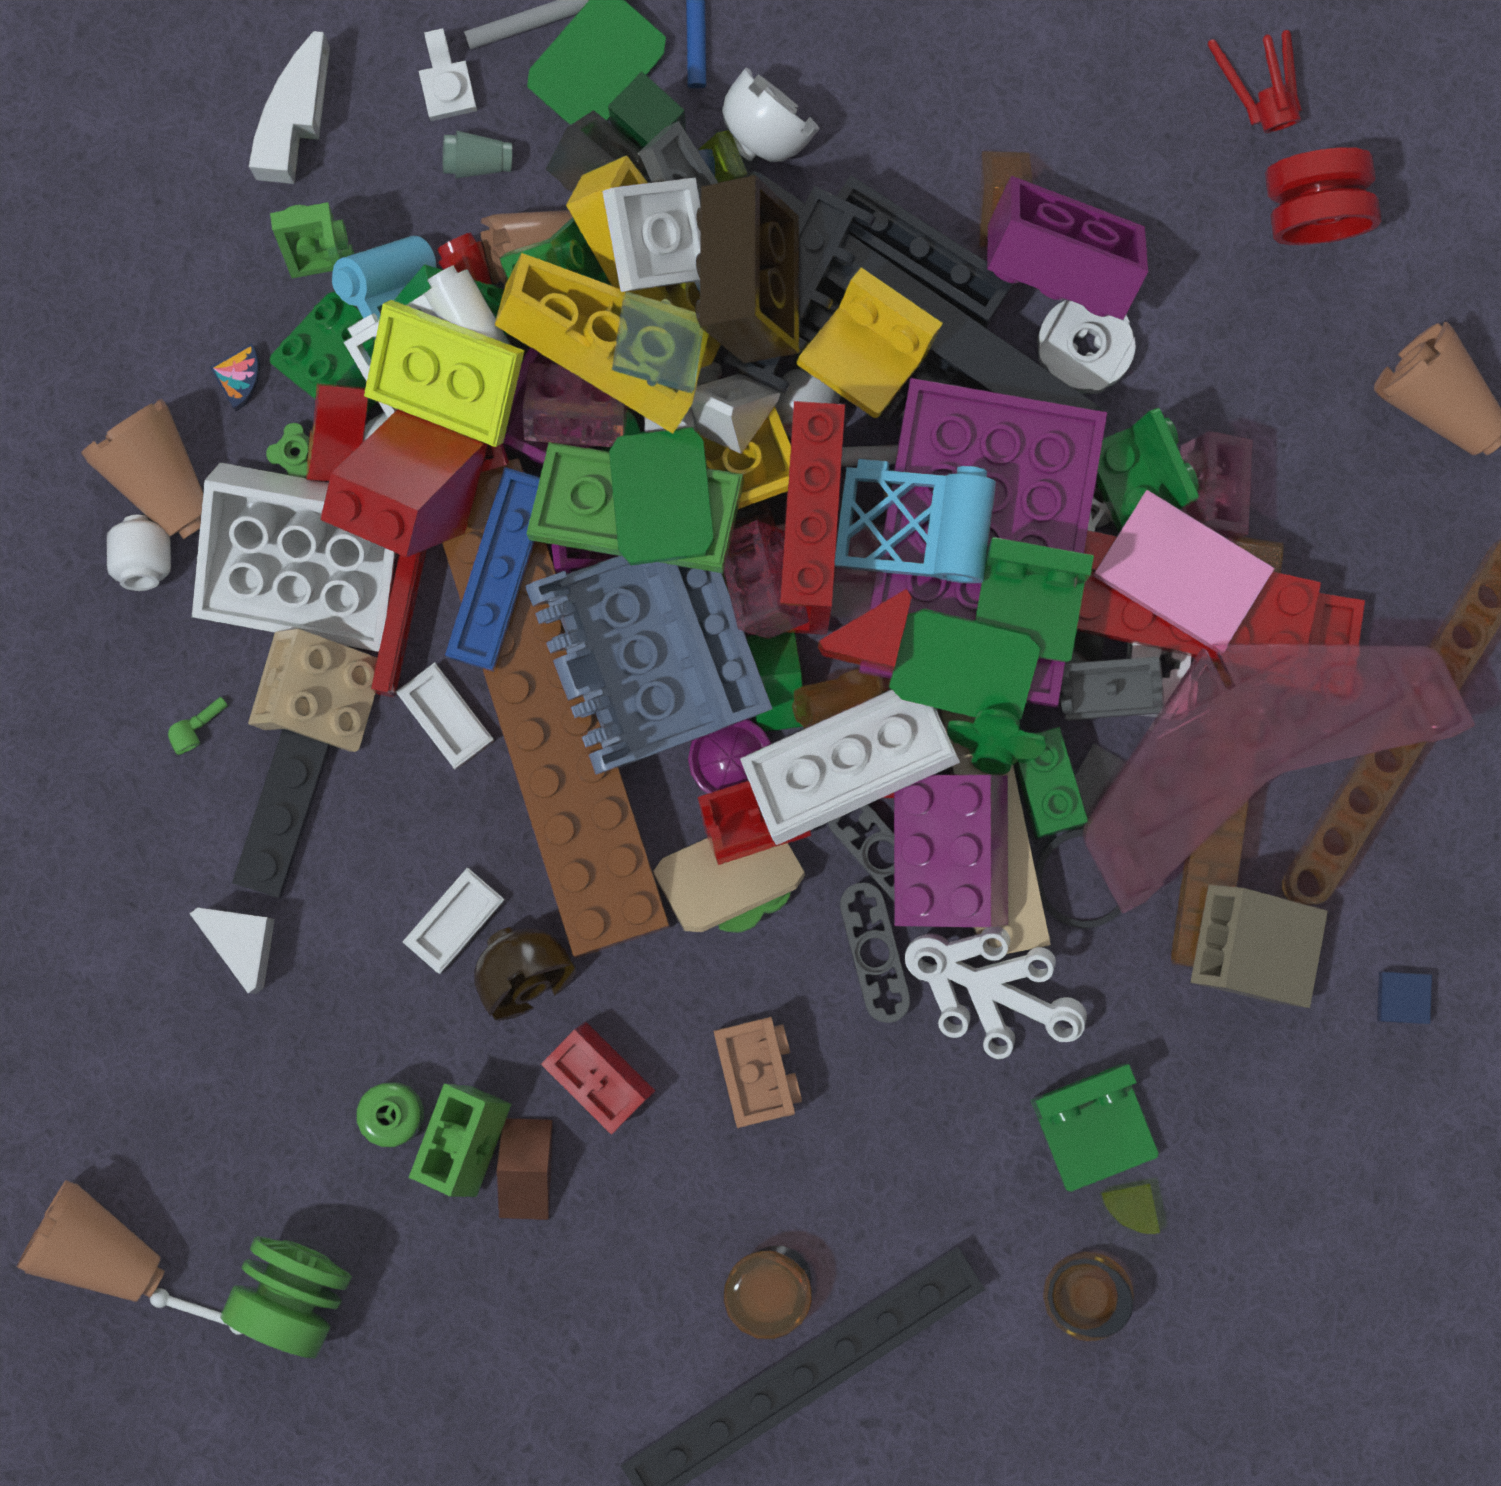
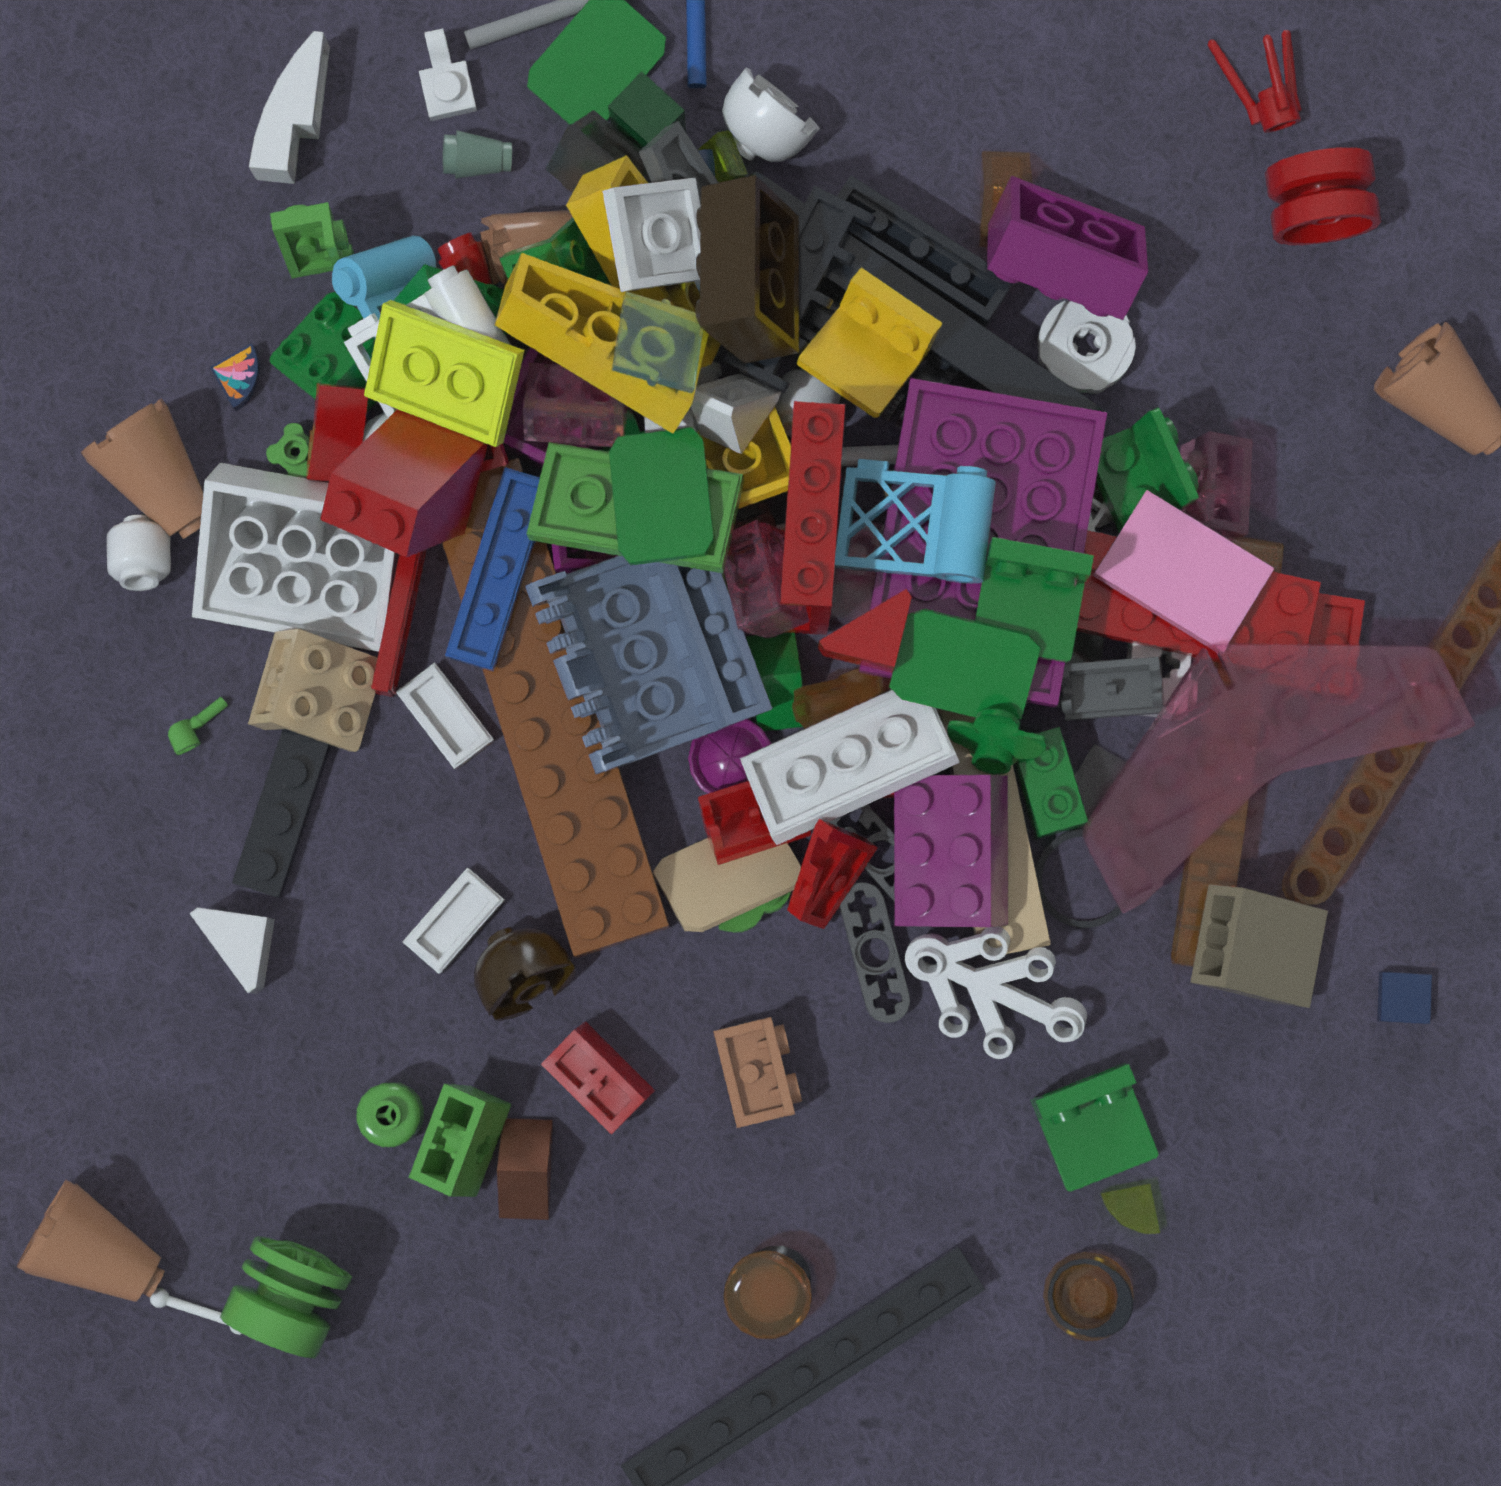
(828, 872): none -> red wing

